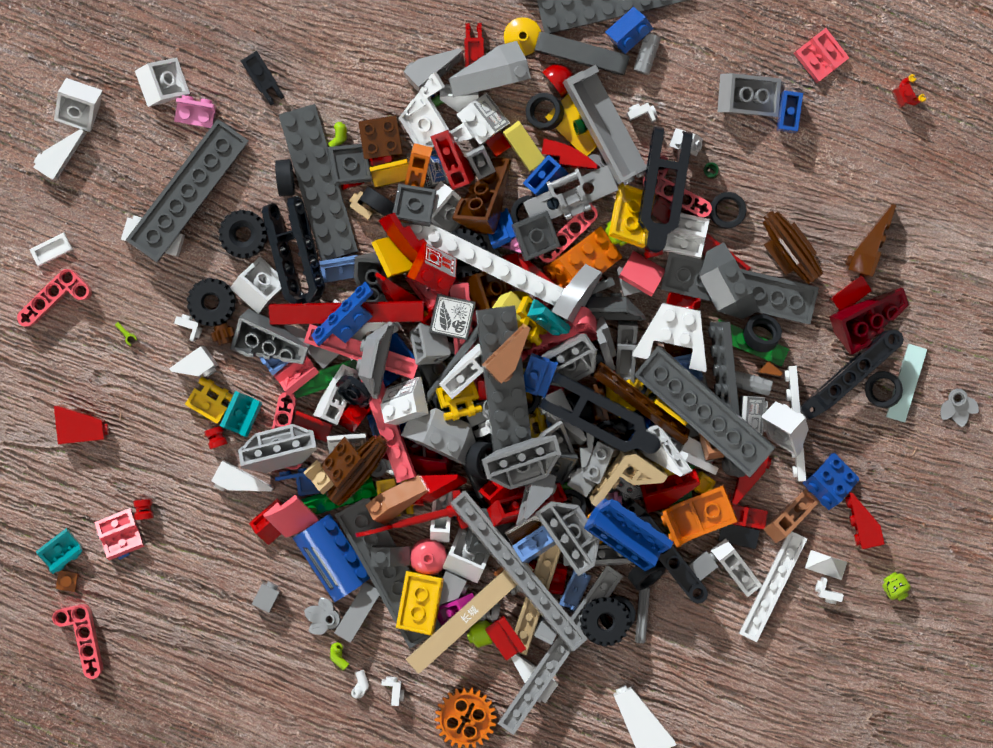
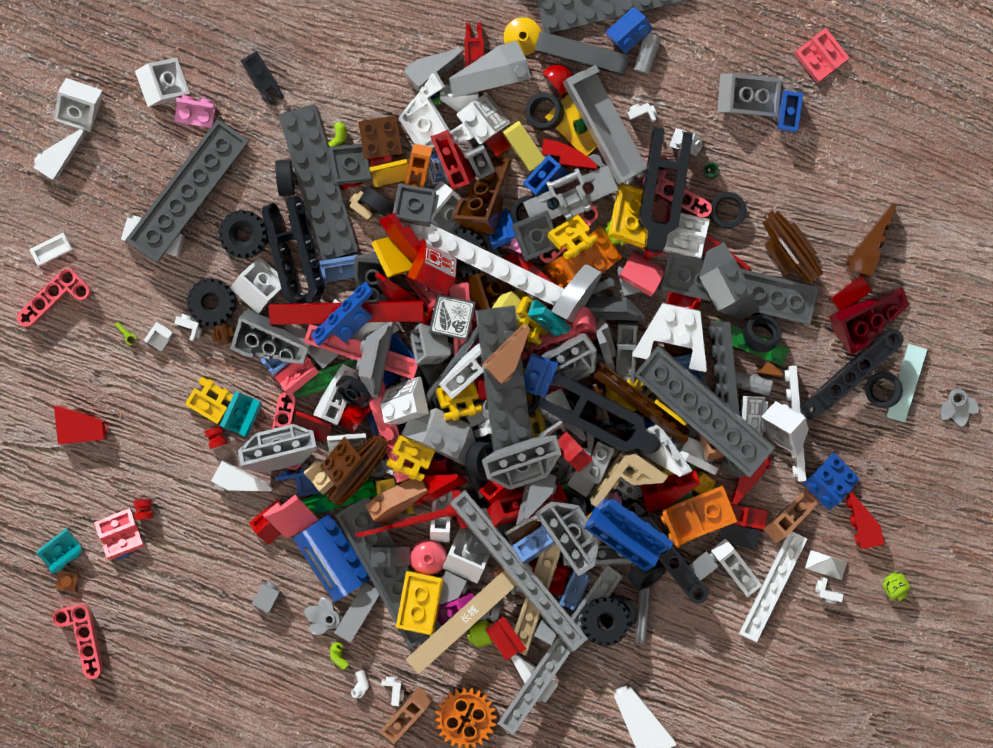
(159, 336): none -> white panel
(196, 363): white slope -> none
(406, 715): none -> nougat slope
(412, 452): none -> yellow plate
(569, 232): none -> yellow plate
(573, 452): none -> red slope
(905, 95): red piece -> none

